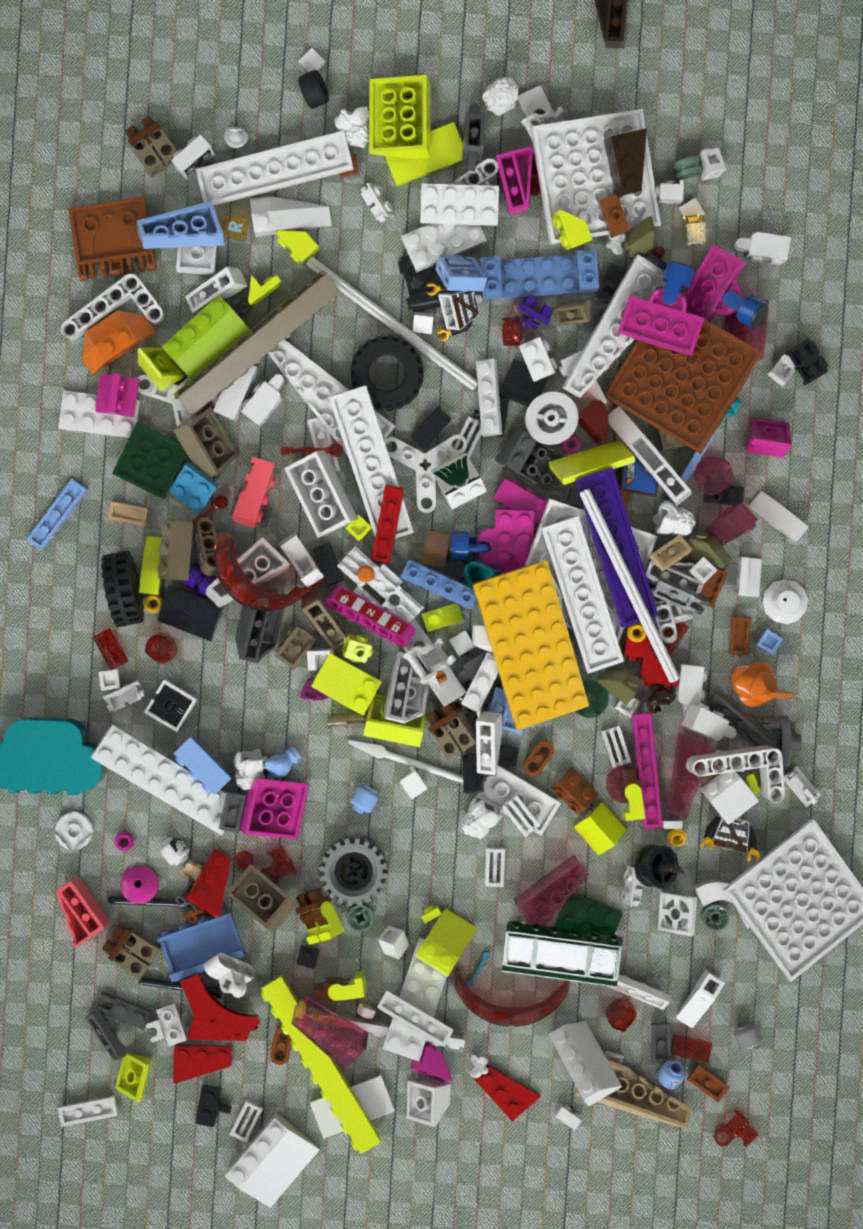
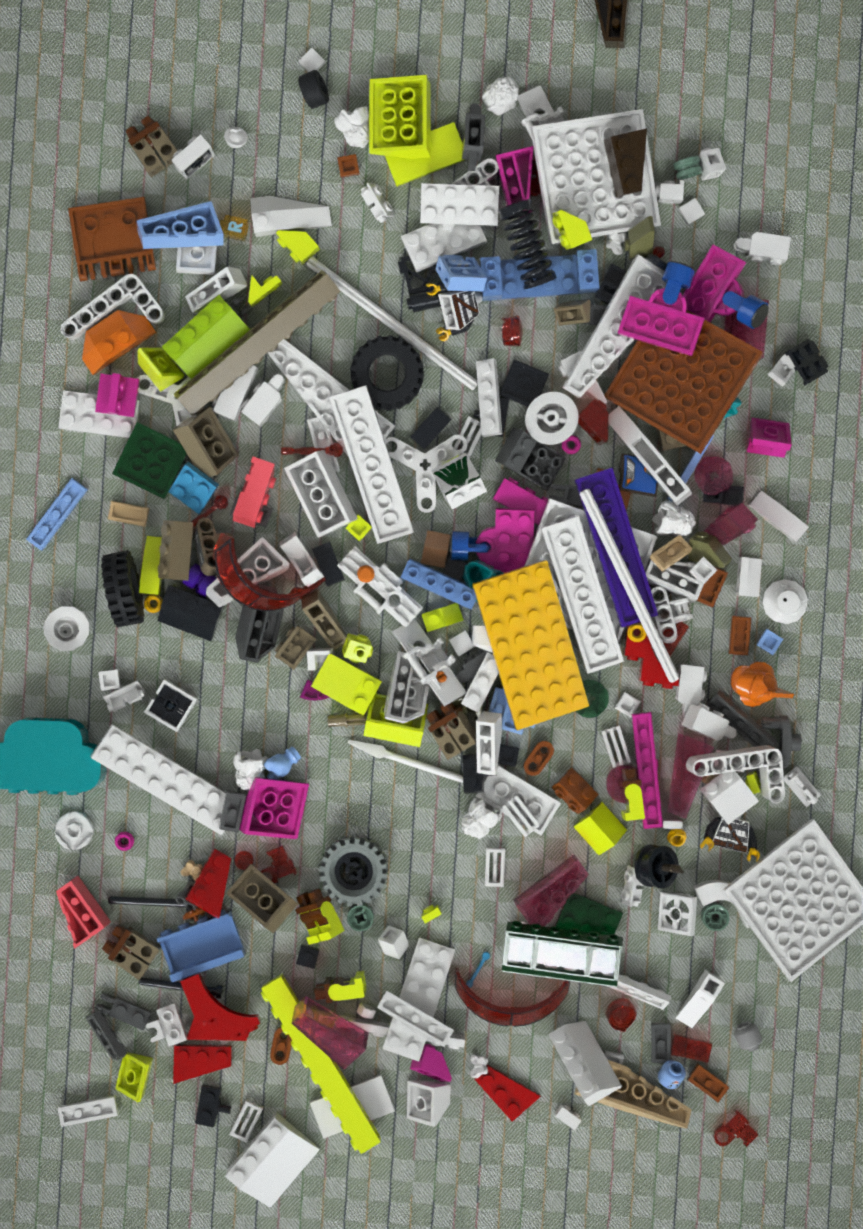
(68, 620): none -> white hat
(110, 649): clear red plate -> none
(148, 888): dark pink dish -> none
(161, 648): clear red hair -> none
(174, 851): white head -> none
(202, 765): light blue slope -> none
(231, 973): white beam -> none
(275, 168): white plate -> none
(364, 799): light blue head -> none
(370, 616): beam -> none
(387, 524): red tile -> none
(413, 783): white panel -> none
(423, 323): white tile -> none
(446, 942): neon yellow slope -> none
(527, 306): dark purple hips -> none
(537, 358): white bracket -> none
(540, 273): none -> black piece
(591, 461): neon yellow tile -> none
(614, 215): dark orange plate -> none
(621, 683): olive slope -> none
(658, 698): dark brown hair -> none
(679, 596): dark grey hinge -> none
(694, 230): clear yellow brick -> none

